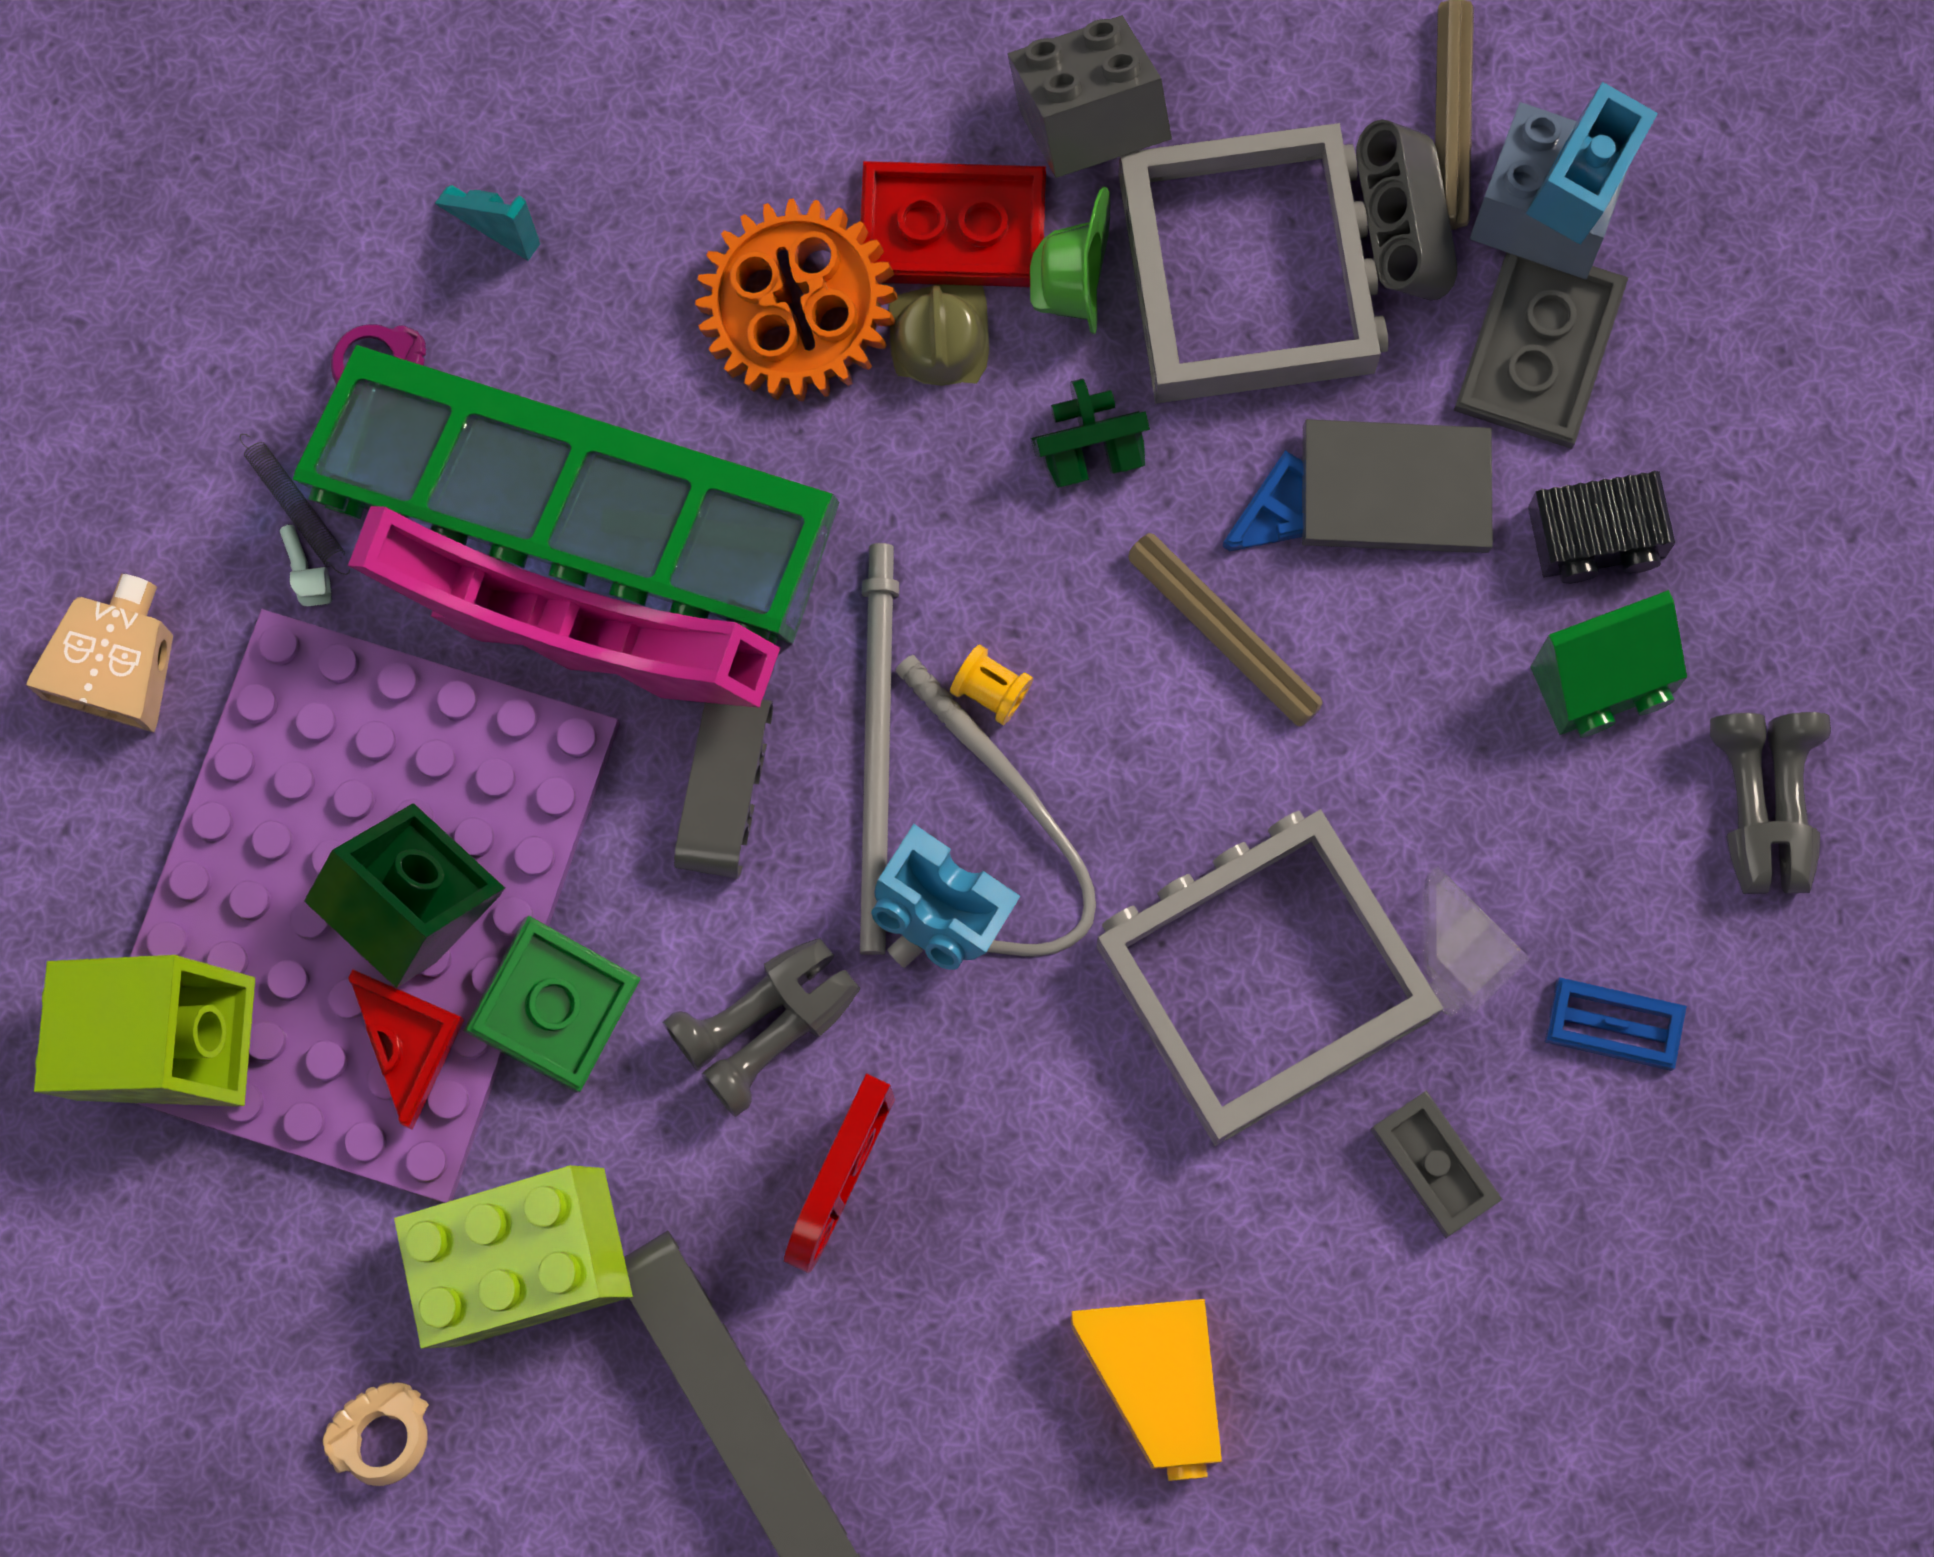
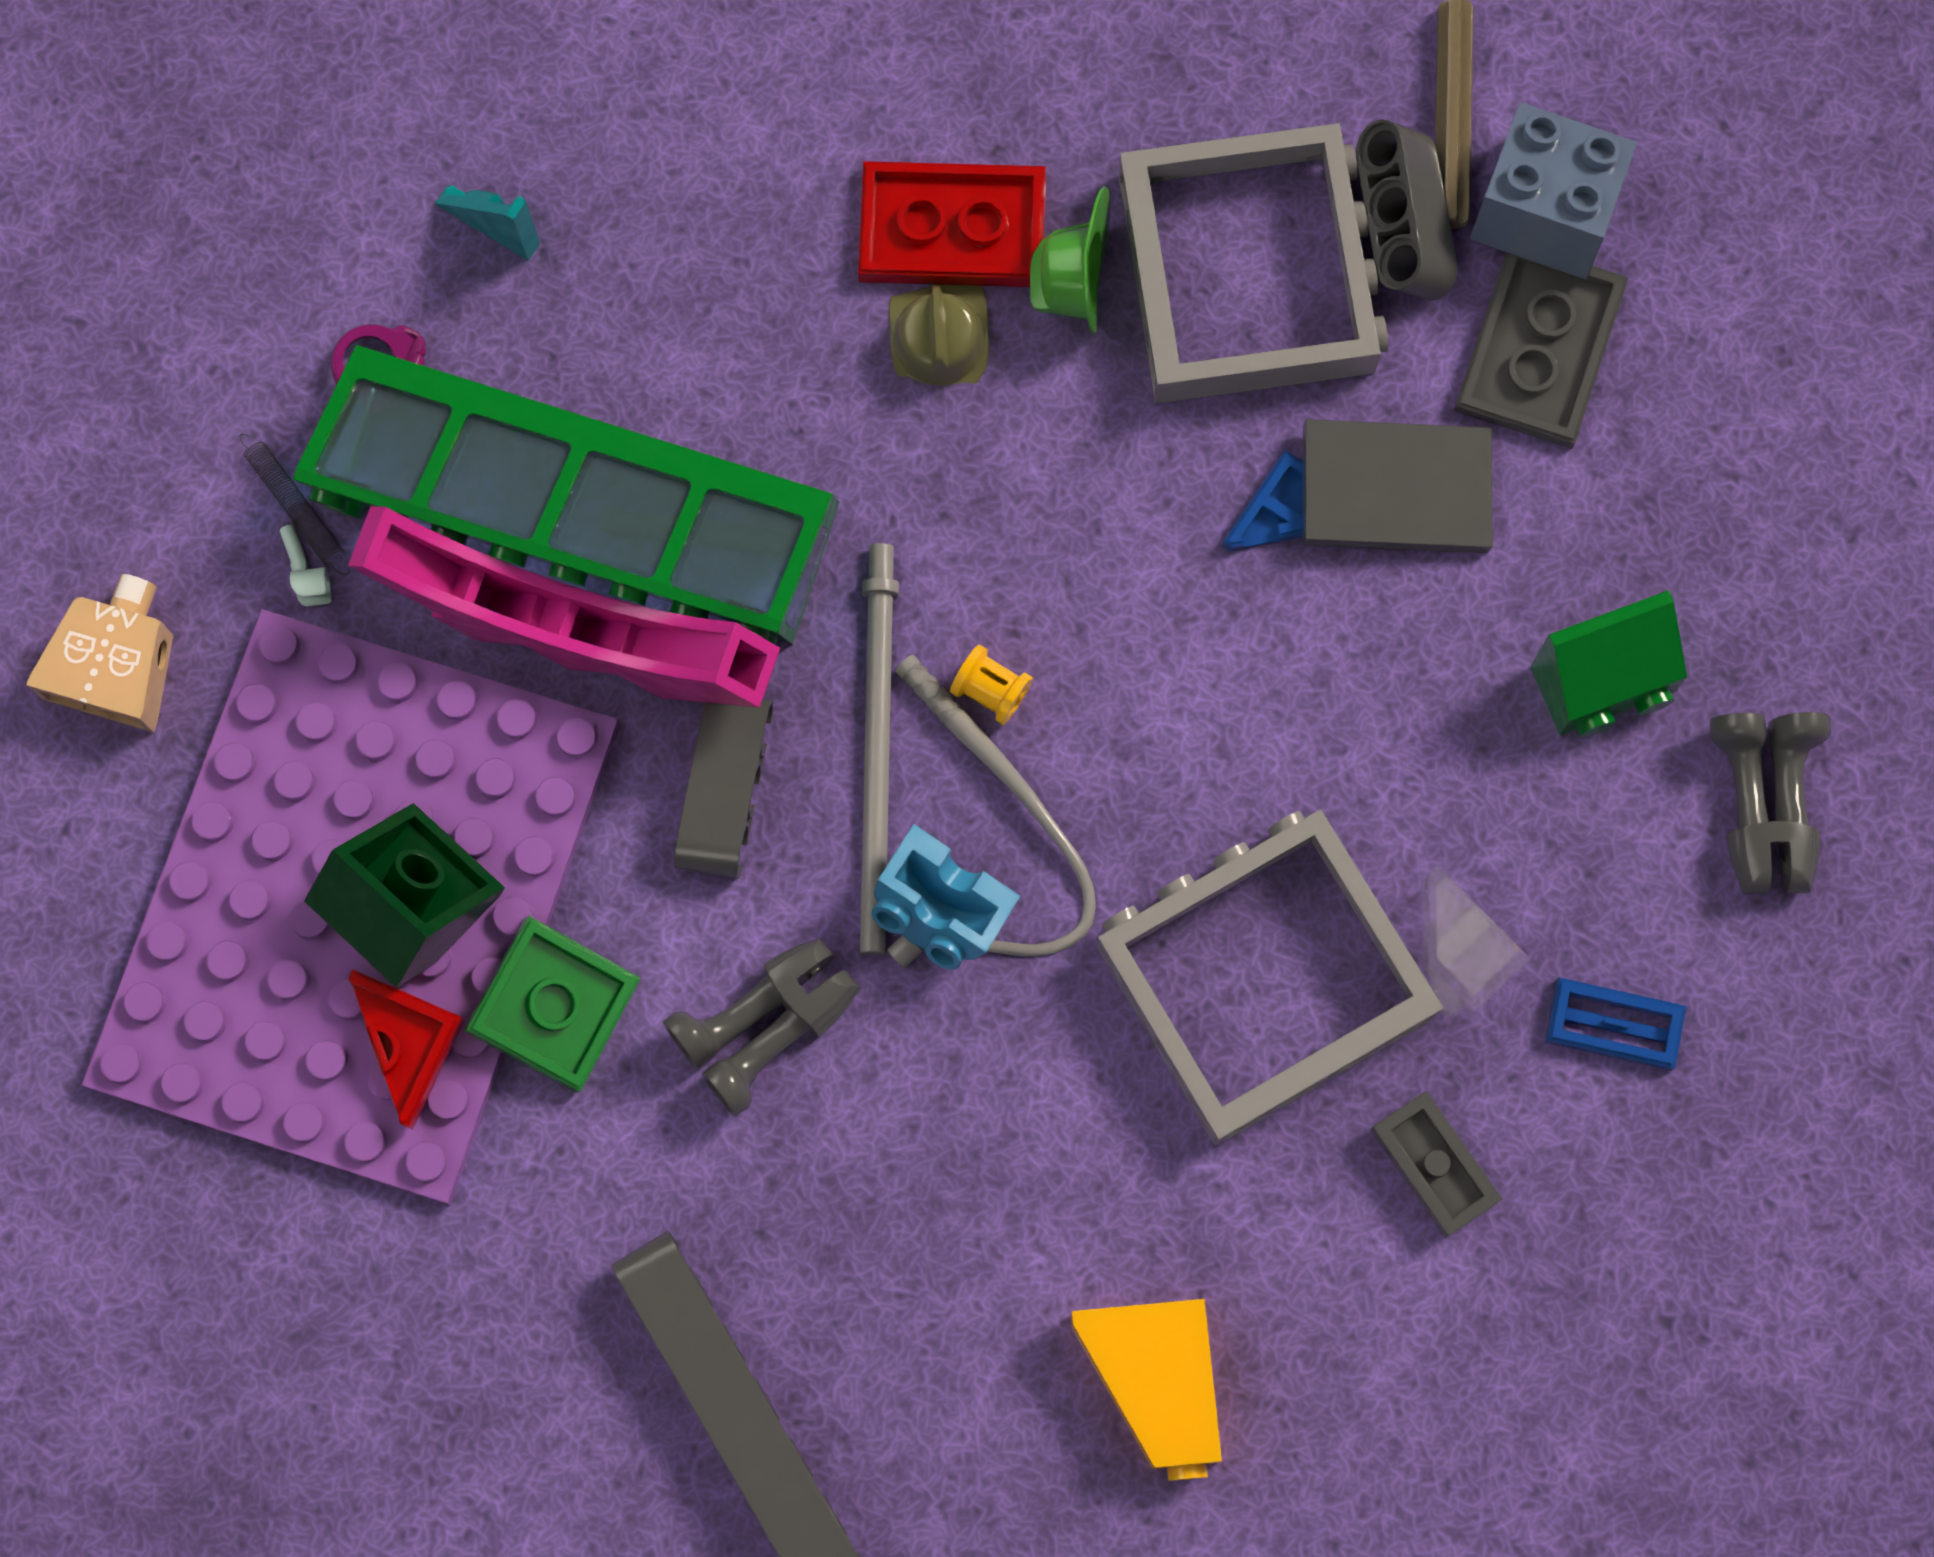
(145, 1031): lime slope -> none
(344, 1438): tan piece -> none
(513, 1257): lime brick -> none
(839, 1173): red tile -> none
(846, 282): orange gear -> none
(1089, 95): dark grey brick -> none
(1119, 434): dark green hips -> none
(1225, 629): dark tan axle -> none
(1591, 163): dark azure brick -> none
(1601, 526): black brick -> none

